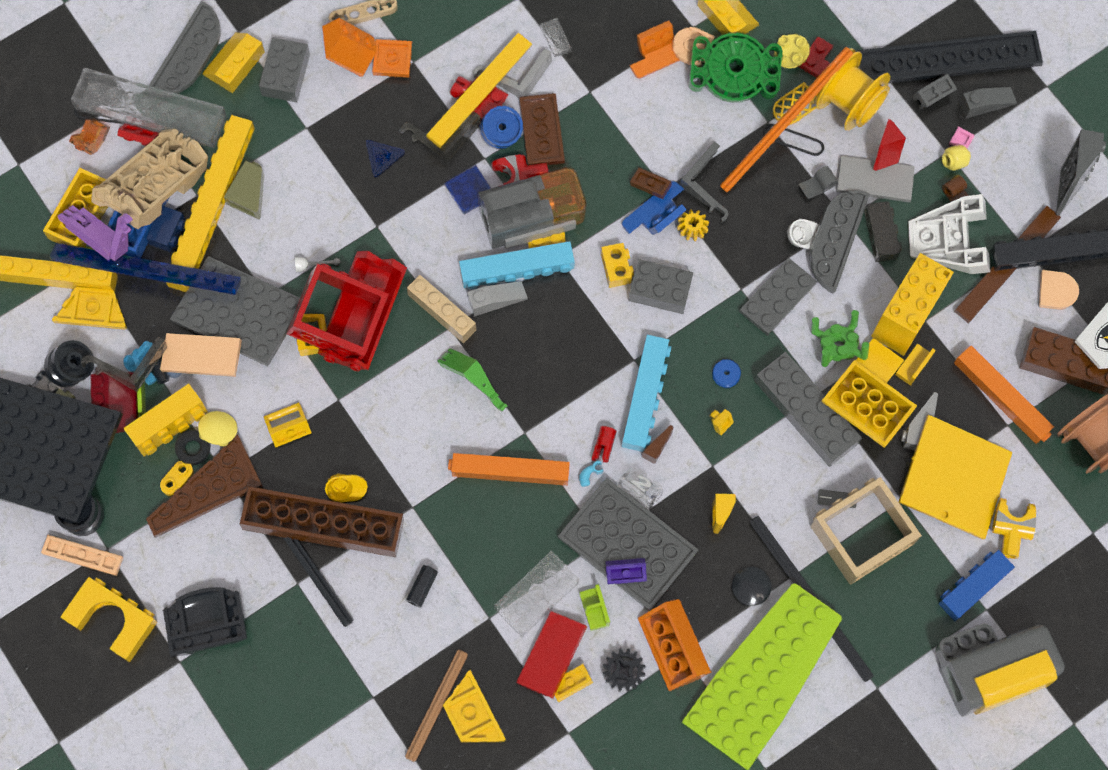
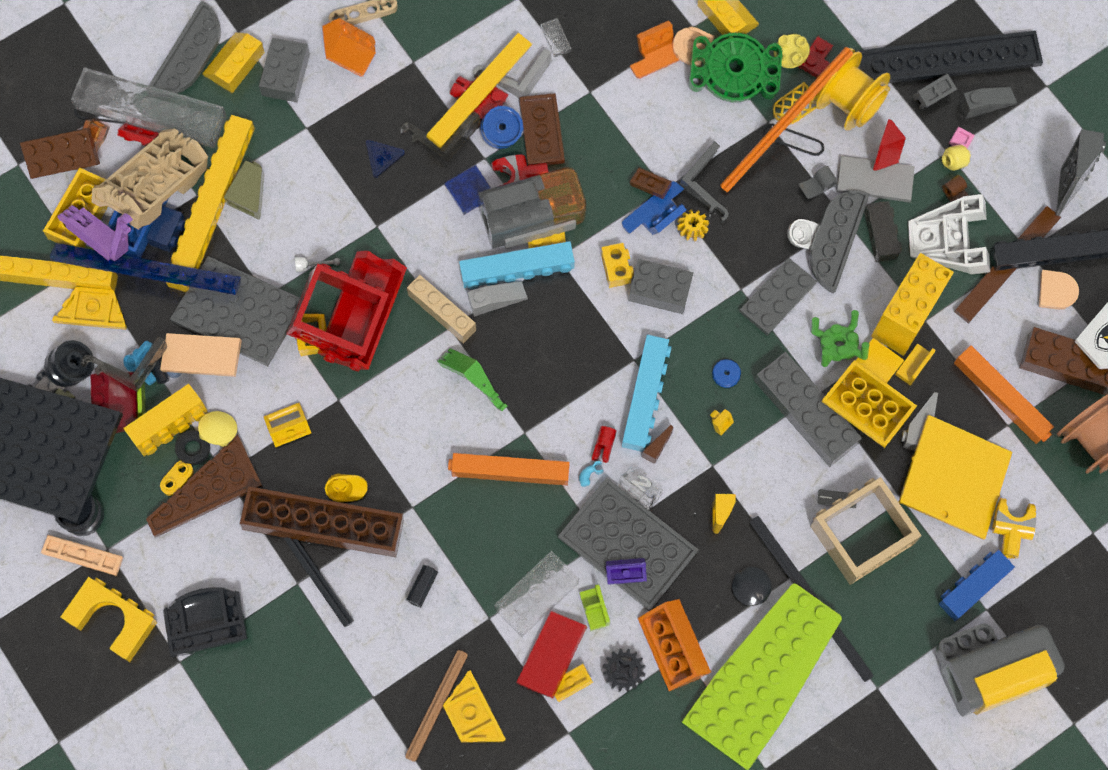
(60, 153): none -> reddish brown plate
(392, 58): orange plate -> none

